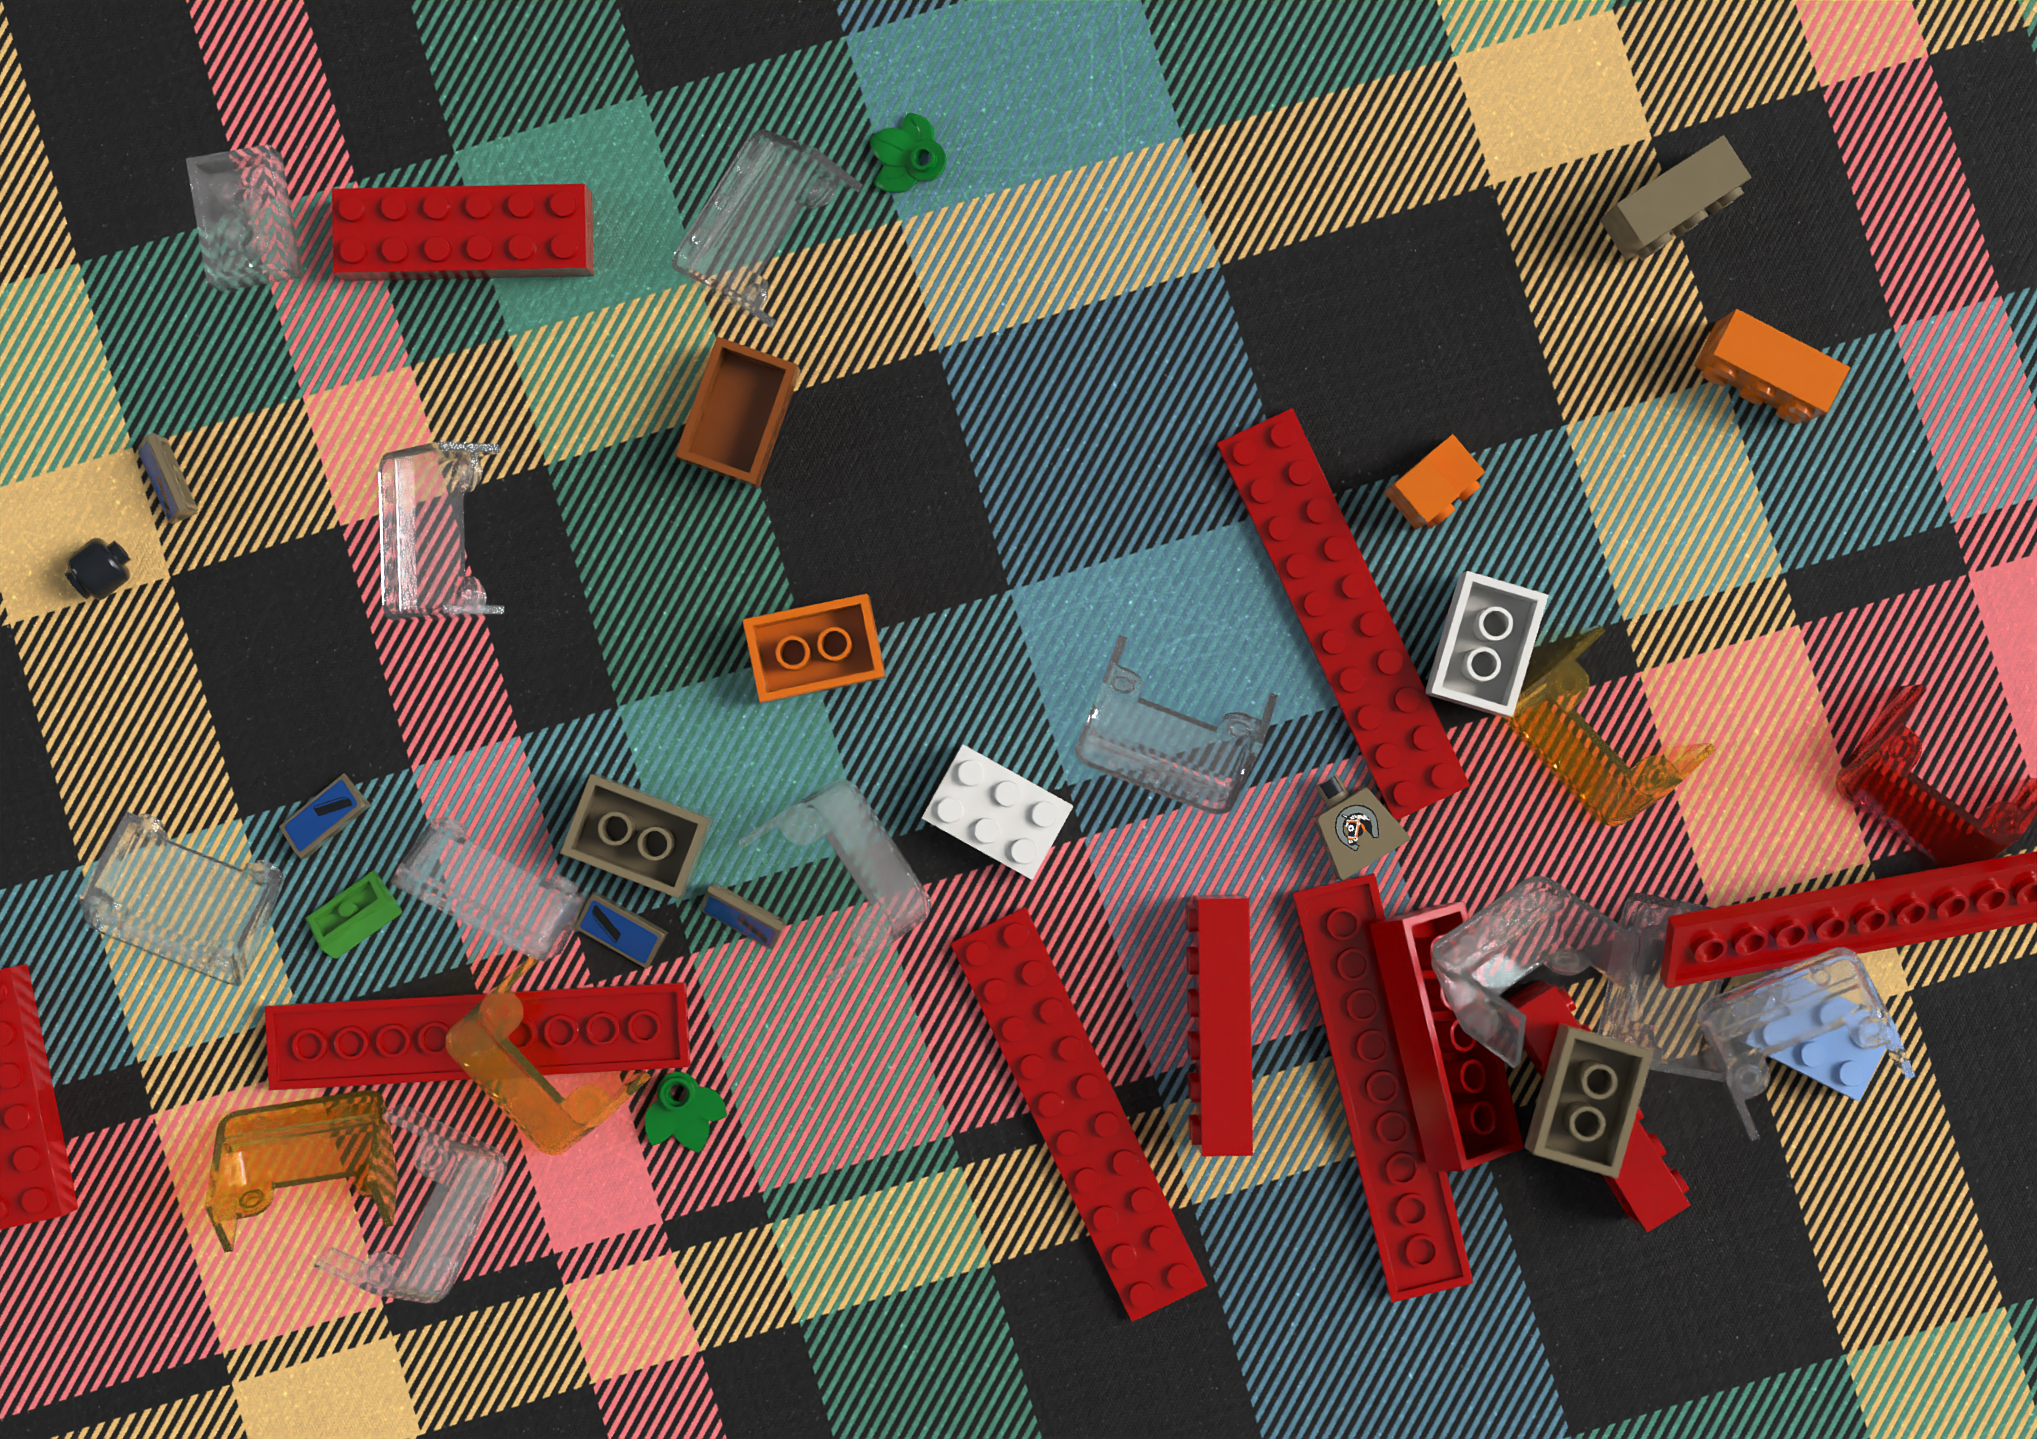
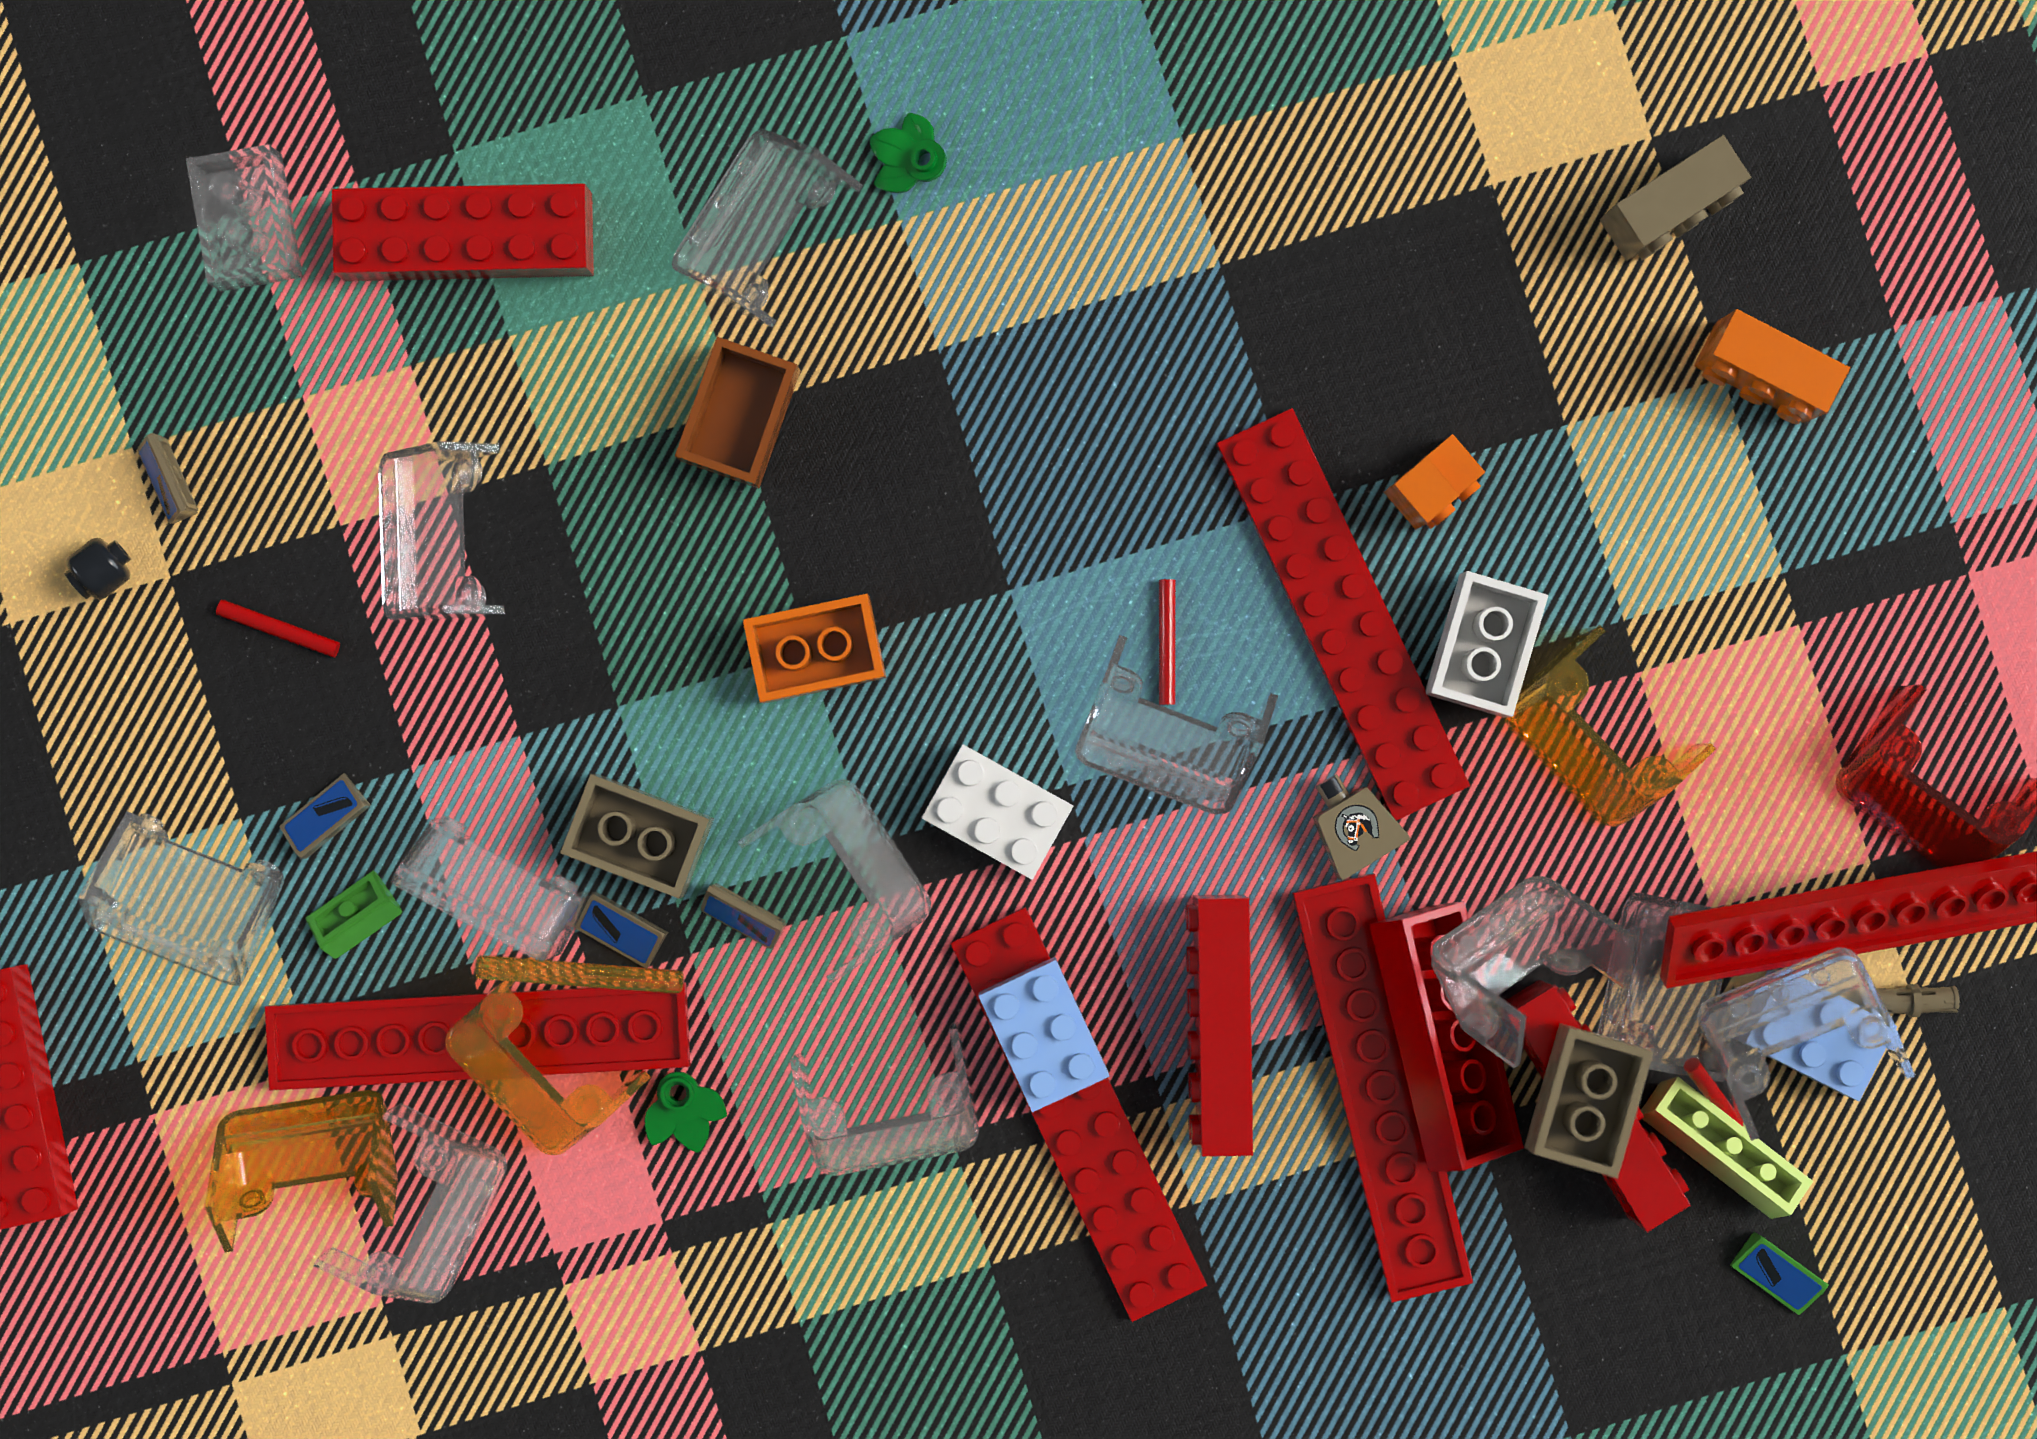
(278, 628): none -> red bar
(578, 974): none -> clear yellow axle
(944, 1130): none -> clear windscreen
(1043, 1034): none -> light blue brick
(1167, 642): none -> red bar
(1709, 1087): none -> red bar
(1725, 1148): none -> yellowish green brick
(1778, 1274): none -> slope
(1917, 1000): none -> dark tan pin

